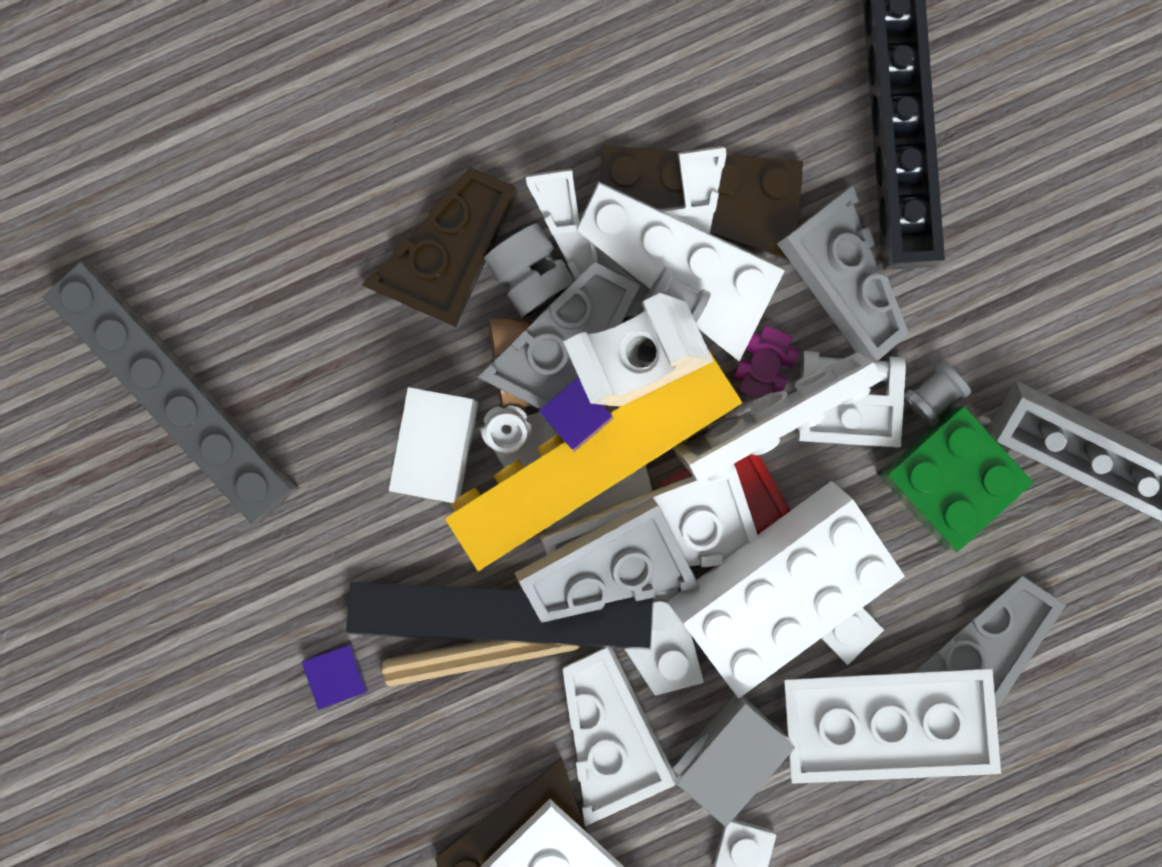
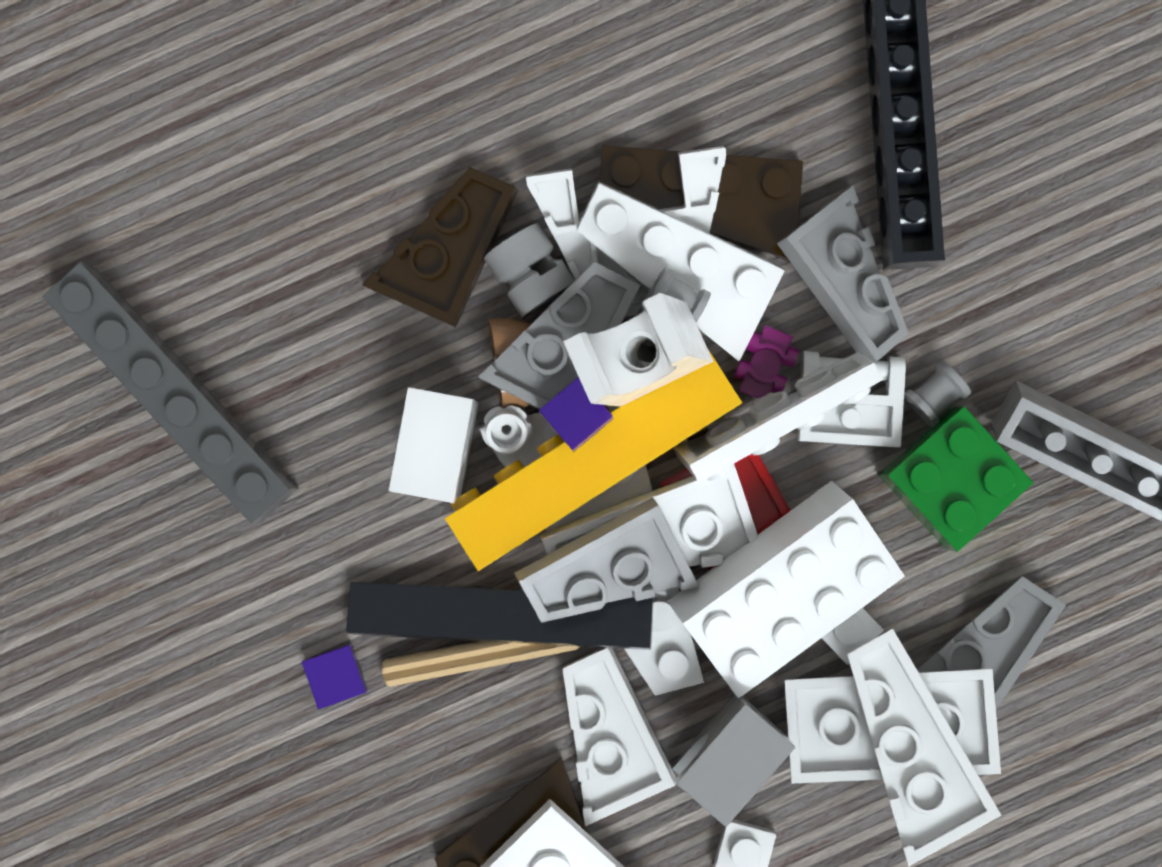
(920, 759): none -> white wing

